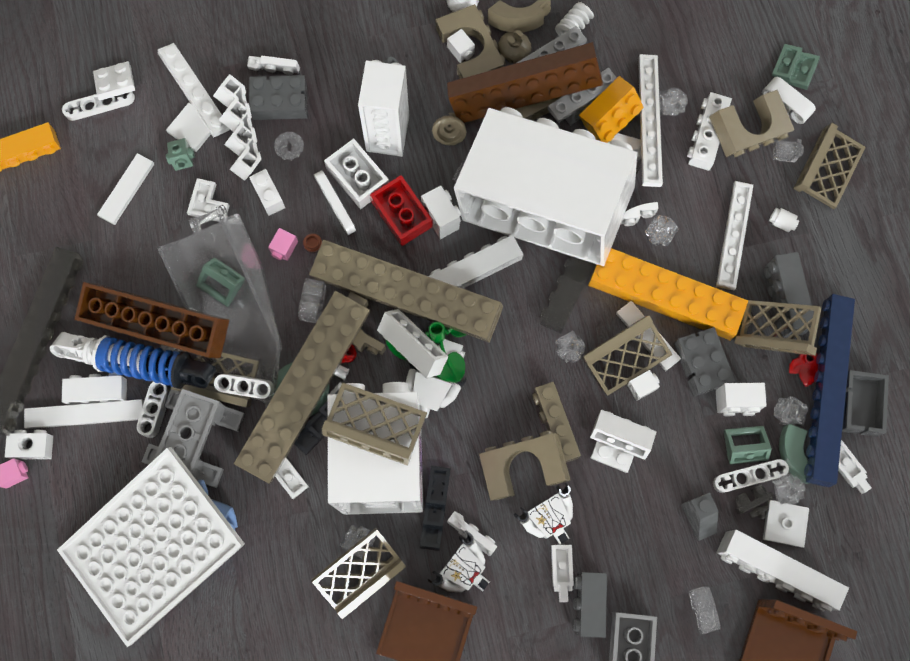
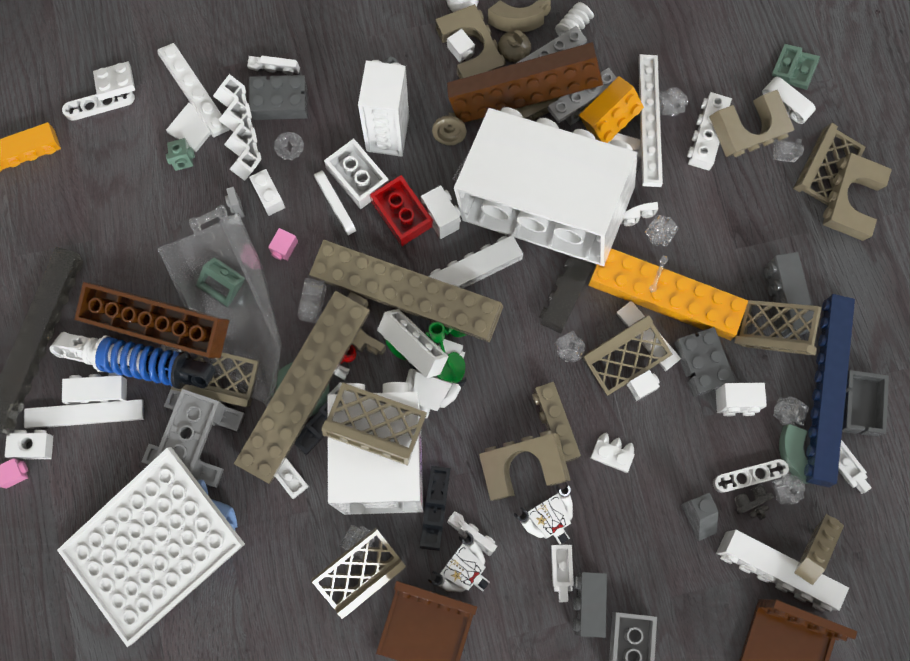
(125, 189): white tile -> none
(157, 417): white beam -> none
(201, 199): white plate -> none
(234, 202): none -> light grey plate
(235, 385): white beam -> none
(312, 242): copper plate -> none
(623, 434): white brick -> none
(664, 259): none -> clear hinge
(705, 609): clear slope -> none
(734, 235): white tile -> none
(750, 452): sand green tile -> none
(784, 219): white brick -> none
(786, 524): white plate -> none
(805, 368): red plate -> none
(819, 549): none -> dark tan brick
(840, 213): none -> dark tan arch

